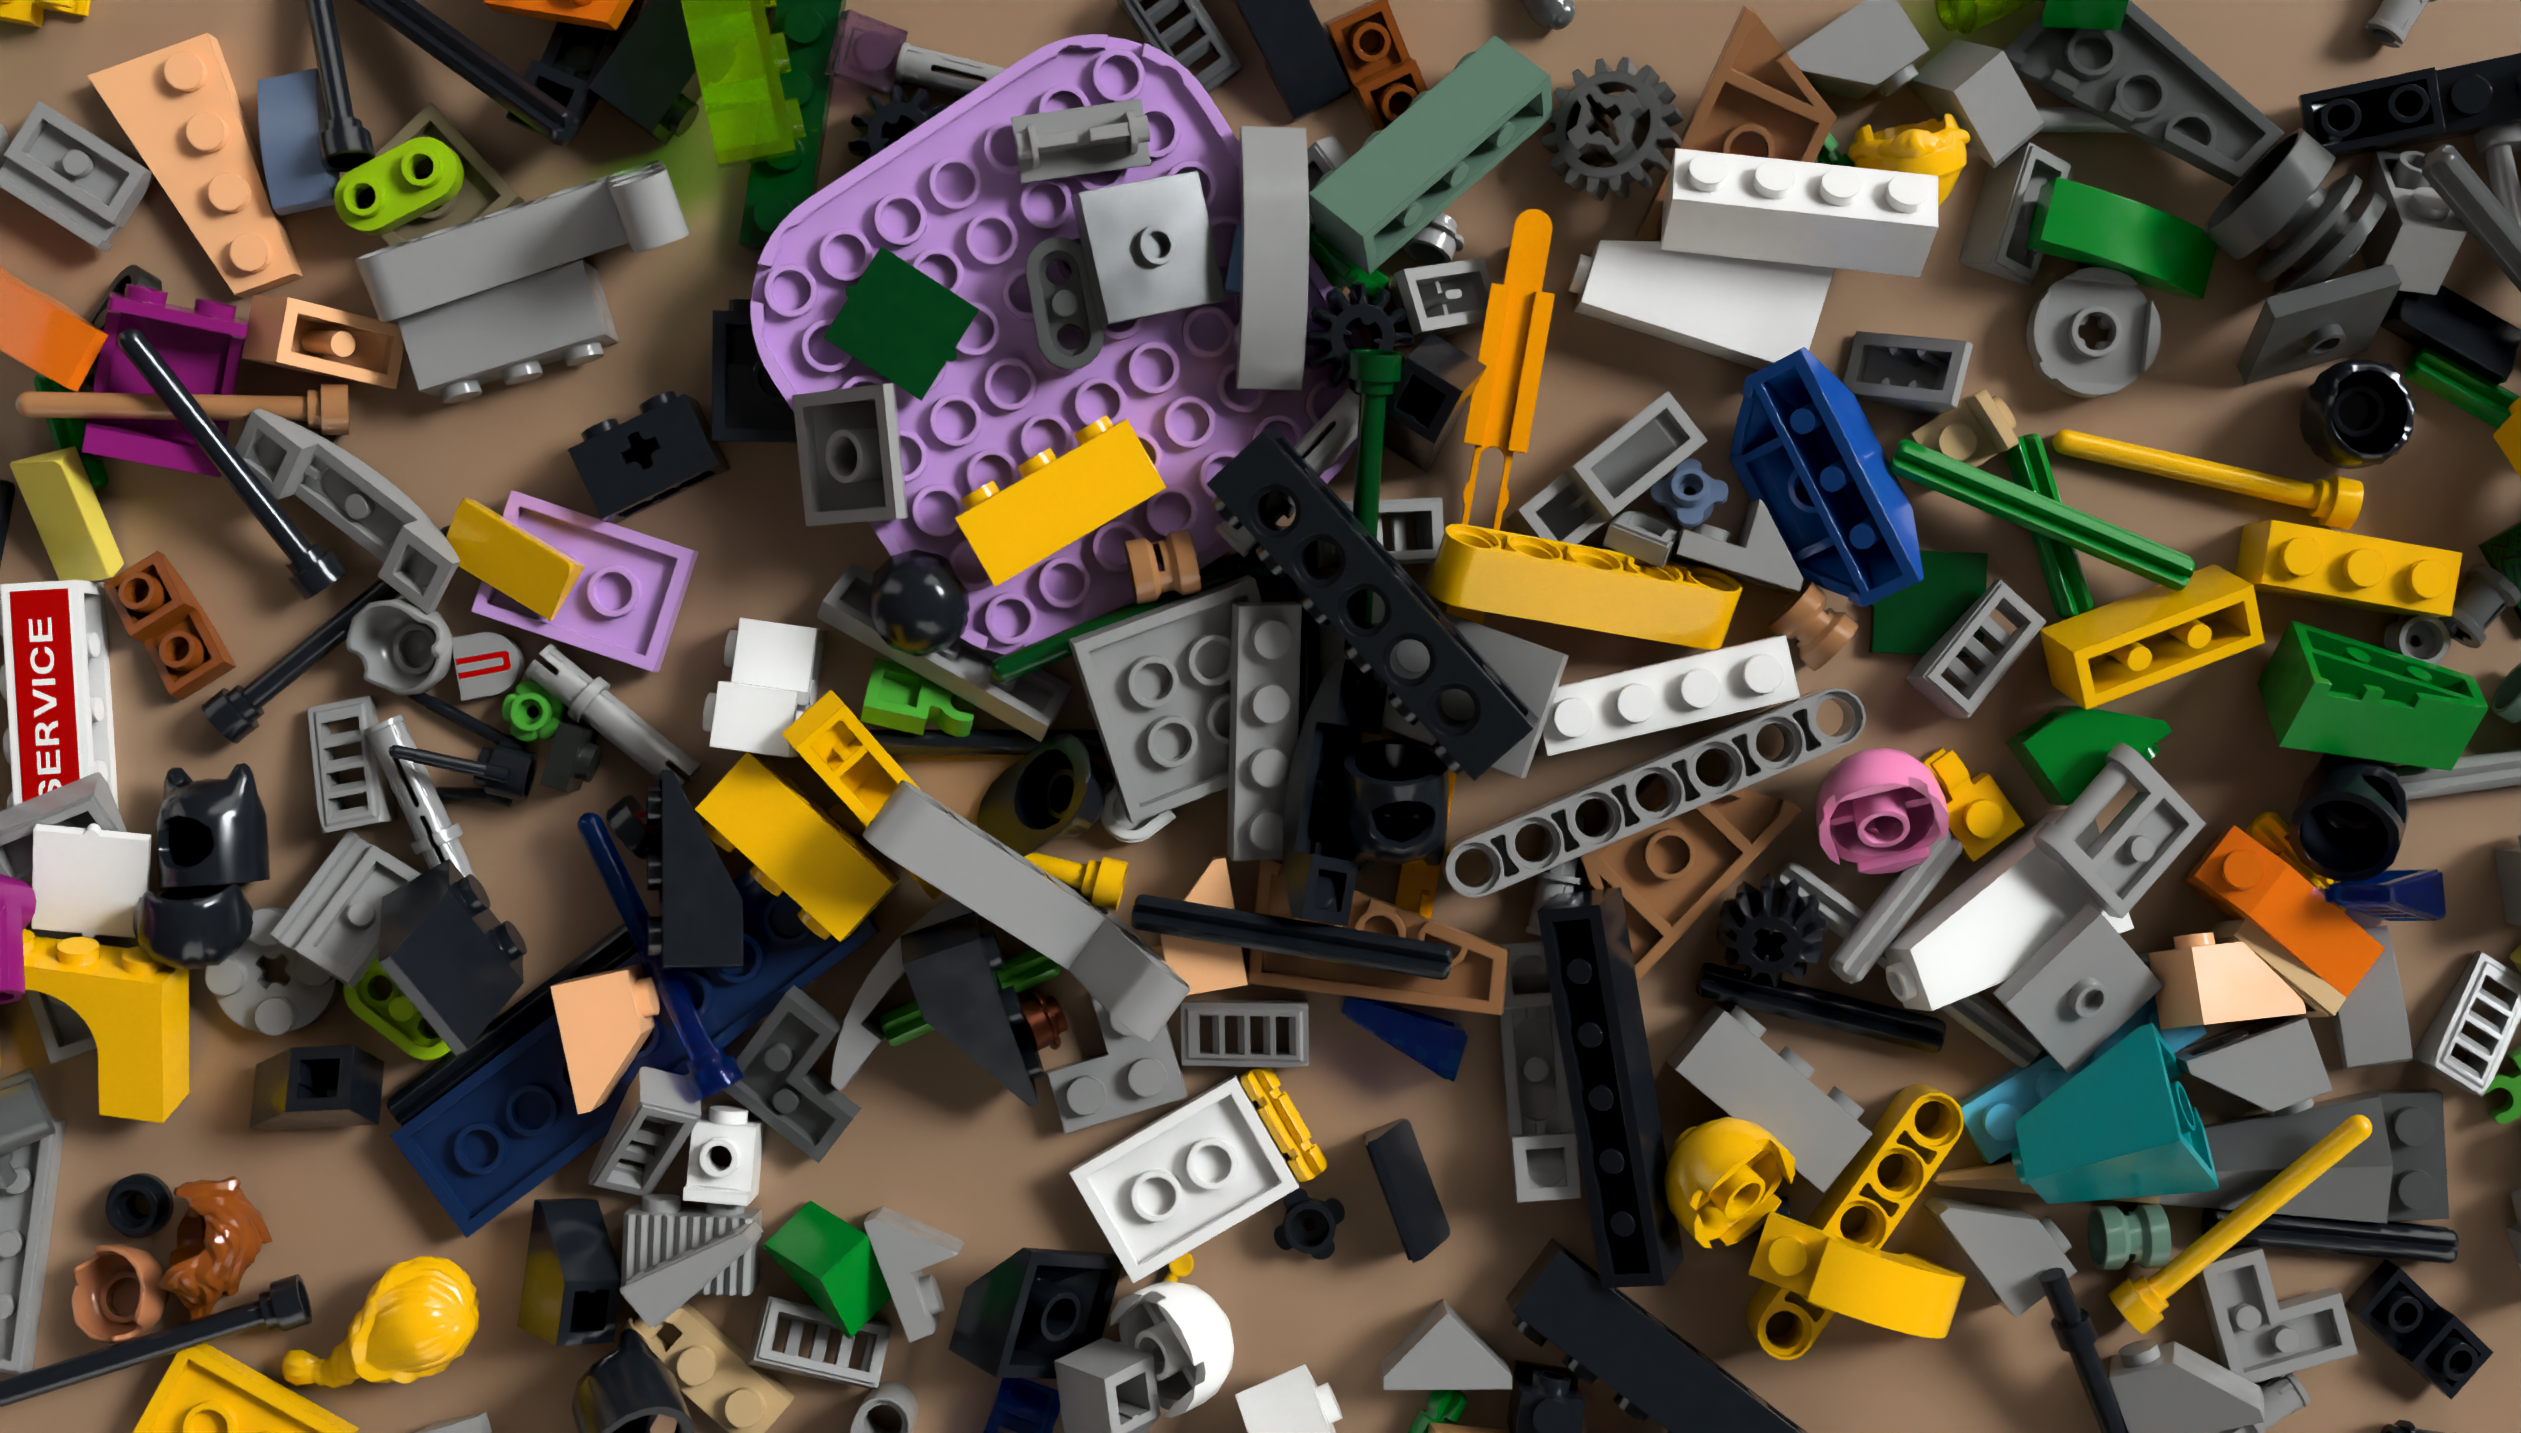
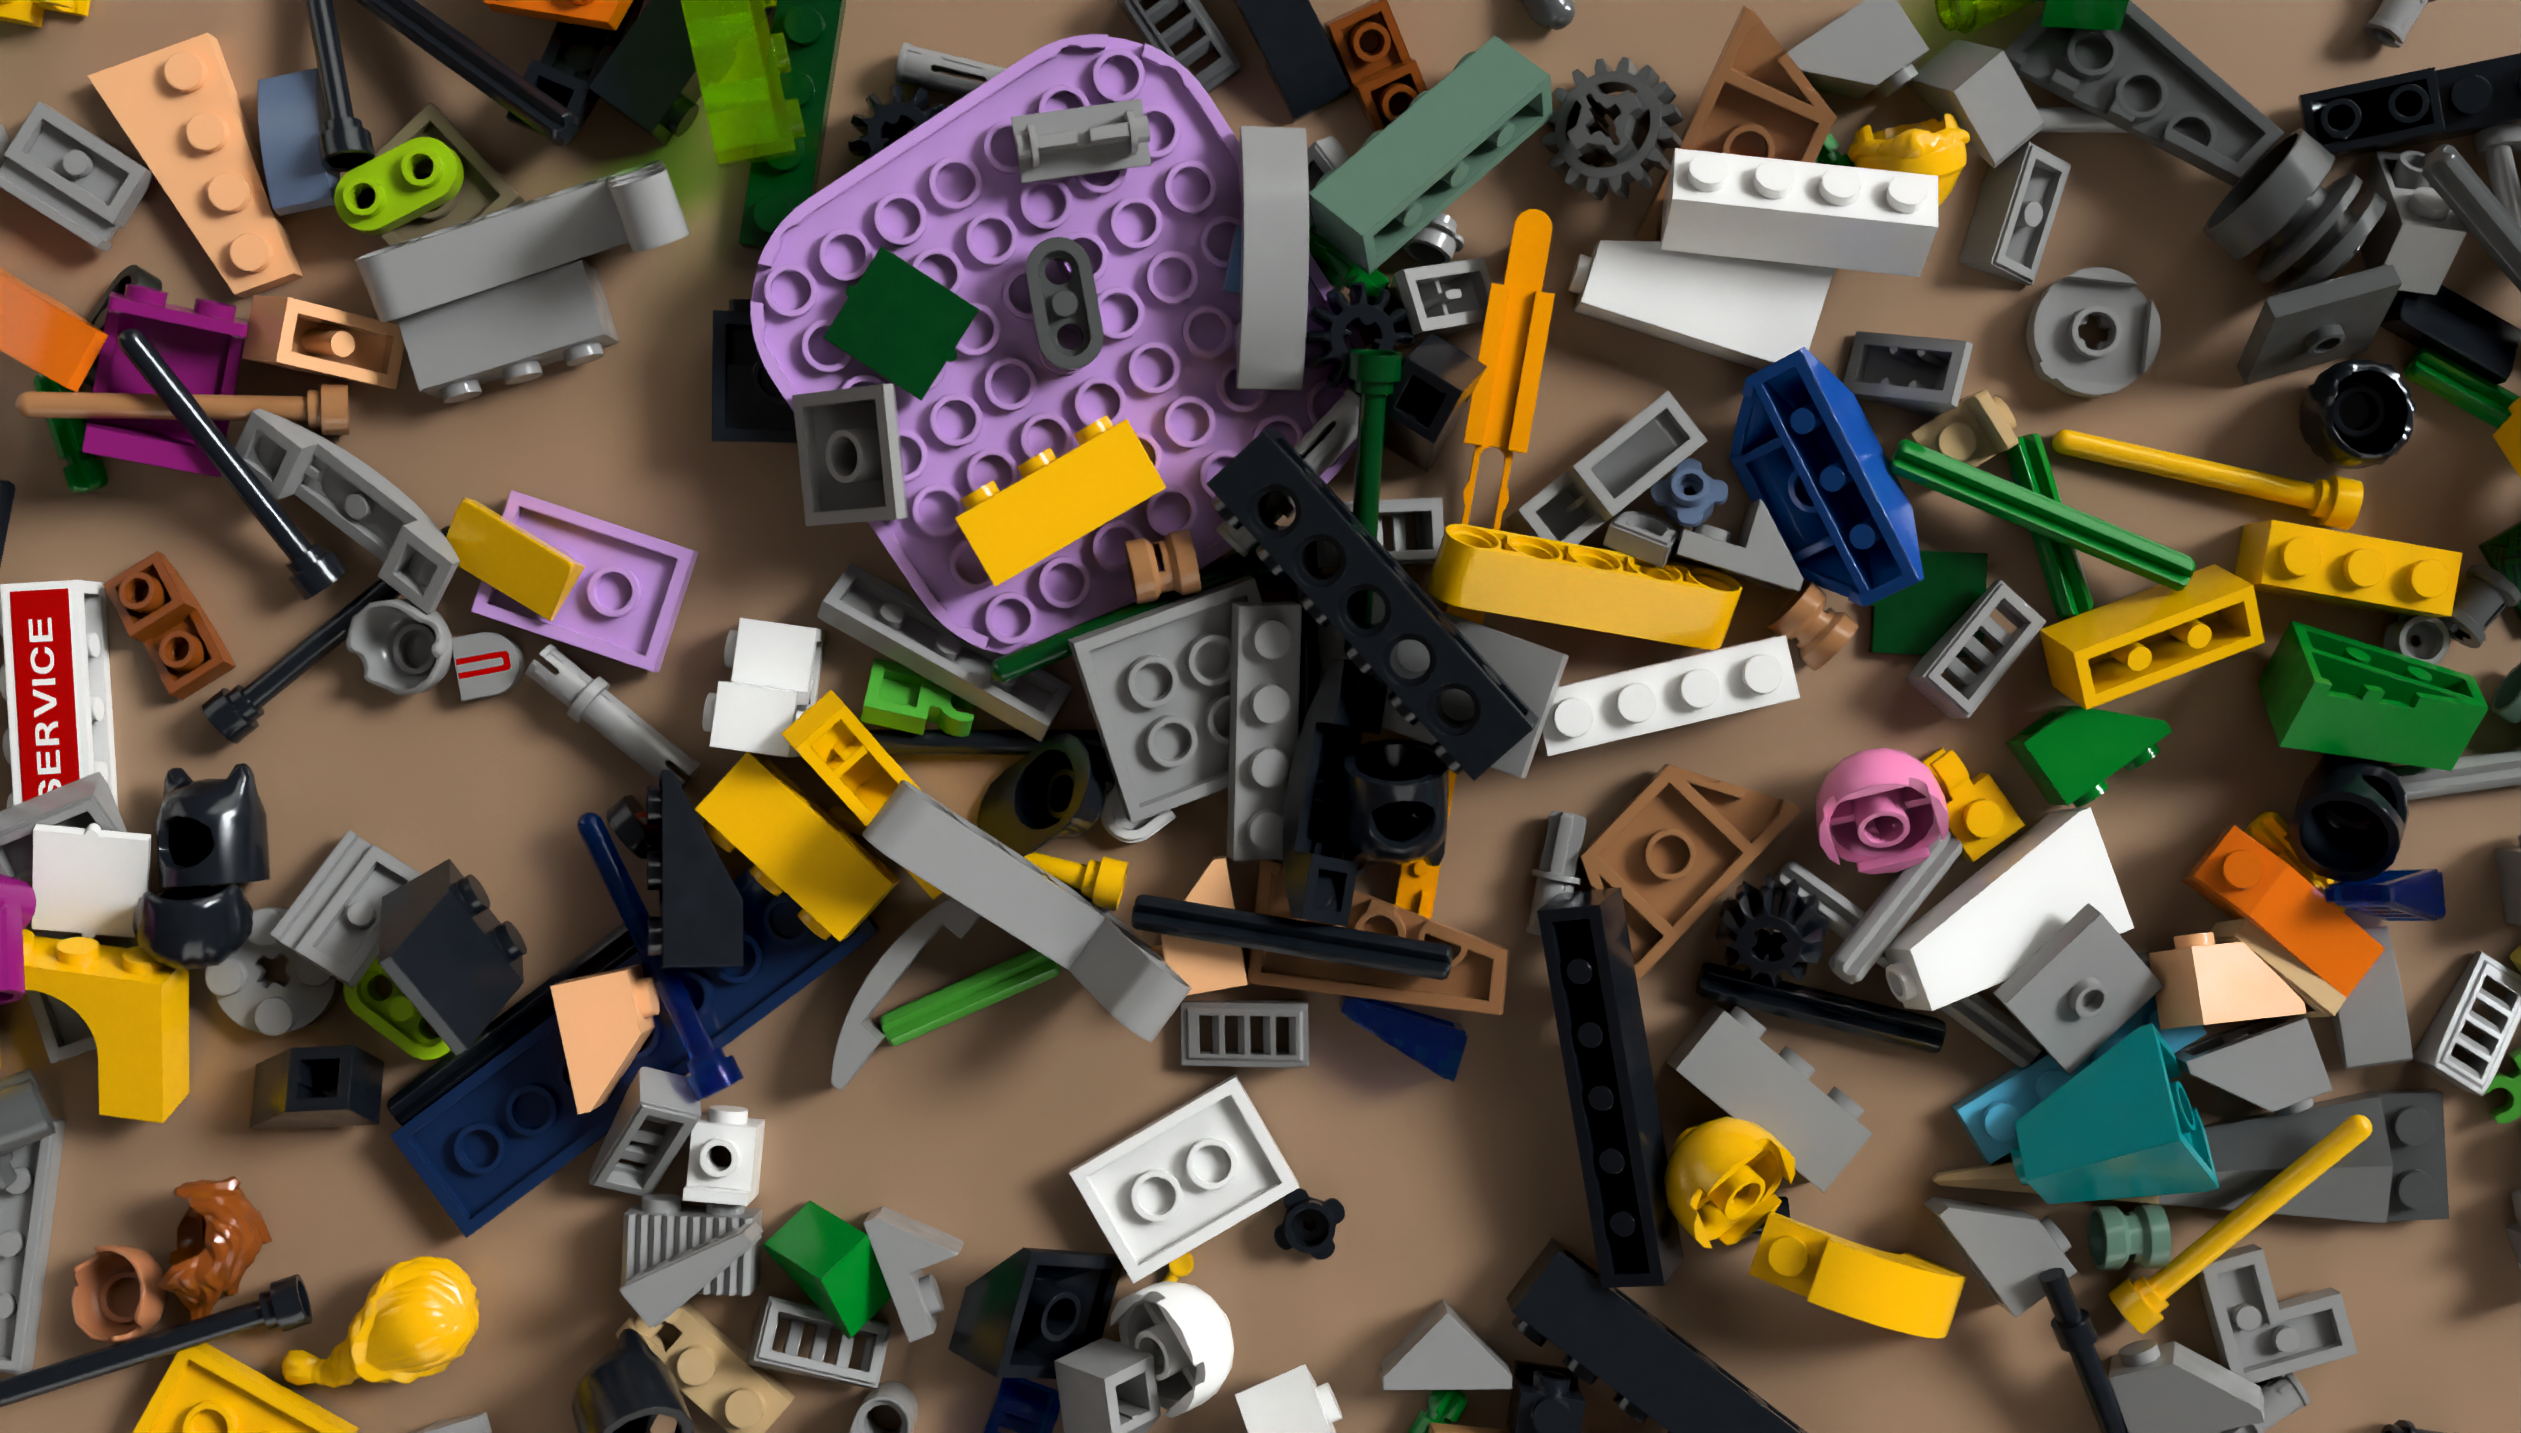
(68, 515): light yellow slope -> none
(122, 1211): black plate -> none
(329, 790): light grey slope -> none
(418, 798): light grey pin -> none
(503, 771): black plant -> none
(516, 712): bright green plate -> none
(570, 1275): black slope -> none
(571, 757): pearl dark grey plate -> none
(683, 461): black brick -> none
(780, 1078): dark grey plate -> none
(865, 52): clear purple plate -> none
(918, 603): black hair -> none
(963, 999): black slope -> none
(1042, 1021): copper plate -> none
(1120, 1082): light grey plate -> none
(1148, 247): plate -> none
(1283, 1123): yellow axle -> none
(1407, 1188): black slope -> none
(1535, 1083): light grey slope -> none
(1683, 790): light grey beam -> none
(1883, 1204): yellow beam -> none
(2121, 235): green slope -> none
(2134, 845): light grey plate -> none
(2348, 1237): black axle -> none
(2418, 1329): black slope -> none

